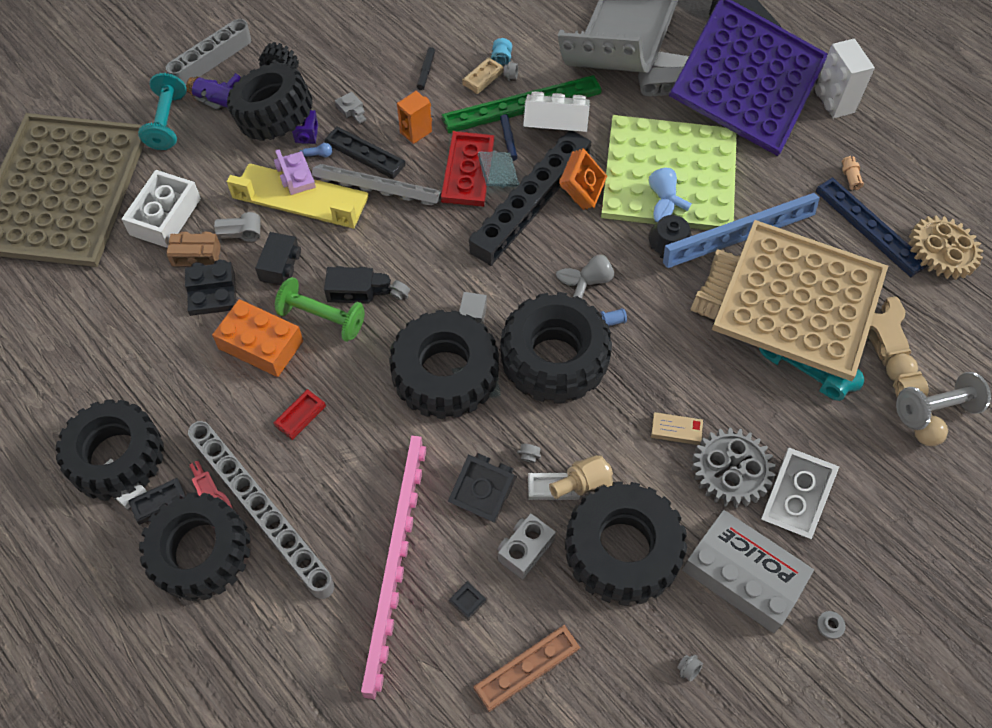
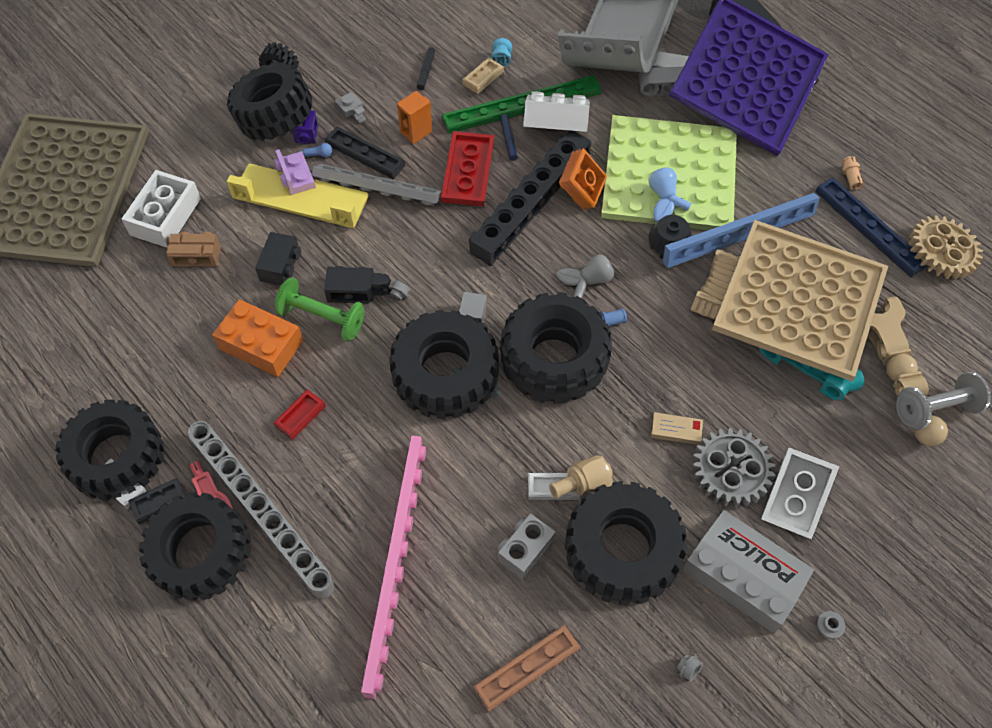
(157, 134): teal hose -> none
(210, 91): dark purple piece -> none
(210, 287): black plate -> none
(211, 51): light grey beam -> none
(245, 227): light grey piece -> none
(467, 600): black tile -> none
(482, 487): black plate -> none
(498, 169): clear light blue piece -> none
(511, 71): light grey plate -> none
(529, 453): light grey plate -> none
(844, 78): white brick -> none

